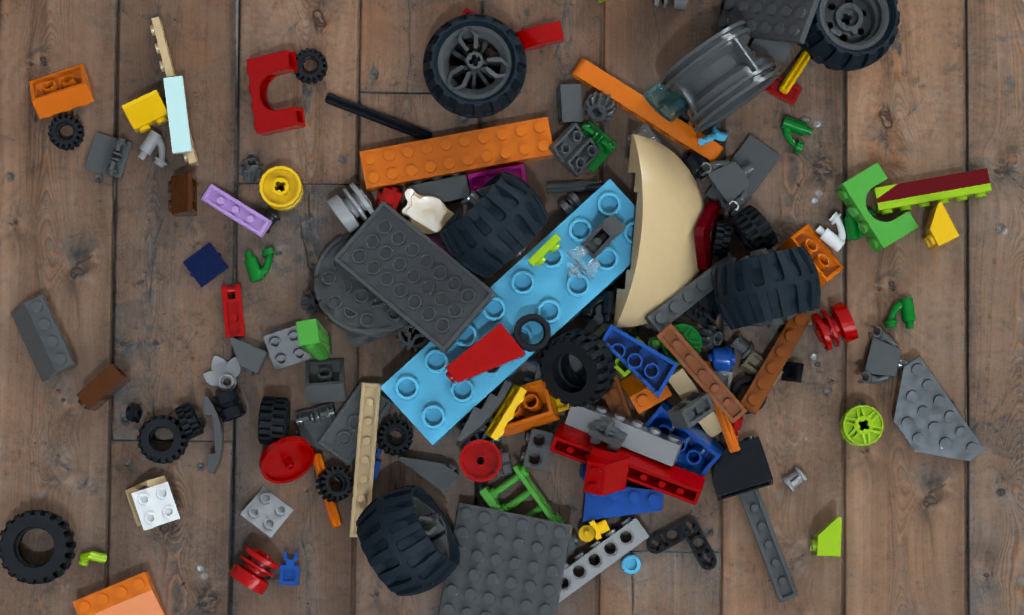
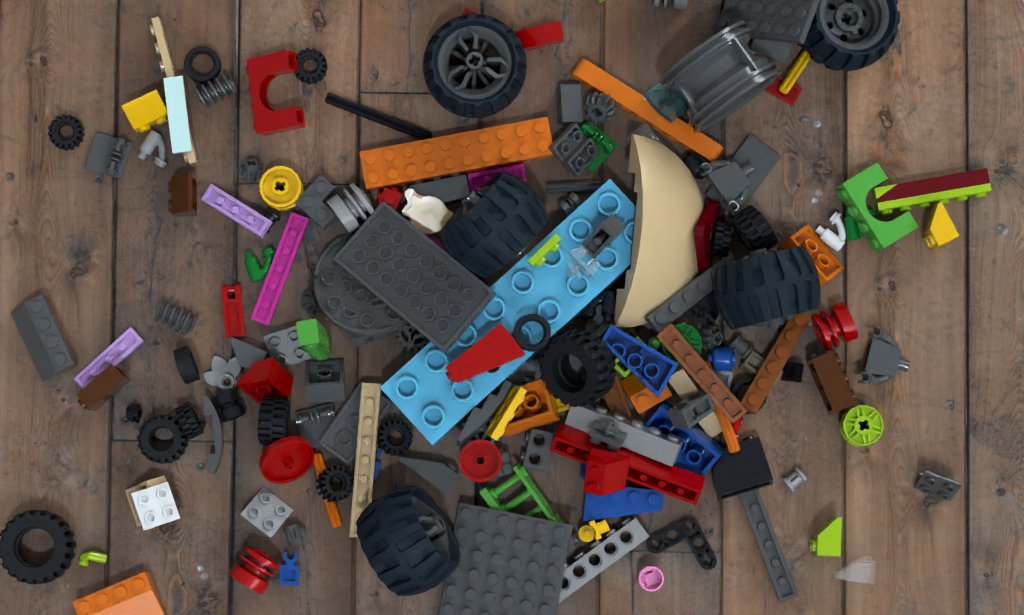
(61, 91): orange slope -> none
(114, 354): none -> lavender tile
(175, 318): none -> dark grey piece
(186, 364): none -> black tyre
(188, 64): none -> black tyre
(205, 265): clear blue piece -> none
(216, 90): none -> dark grey piece
(266, 379): none -> red slope
(280, 268): none -> dark pink plate
(293, 534): none -> dark grey gear
(313, 201): none -> dark grey brick
(630, 564): medium azure tile -> none
(650, 578): none -> bright pink wheel
(715, 134): medium azure piece -> none
(798, 127): green plant -> none
(831, 382): none -> reddish brown brick
(858, 570): none -> clear slope
(907, 310): green plant -> none
(930, 418): dark grey plate -> none
(937, 485): none -> dark grey hinge

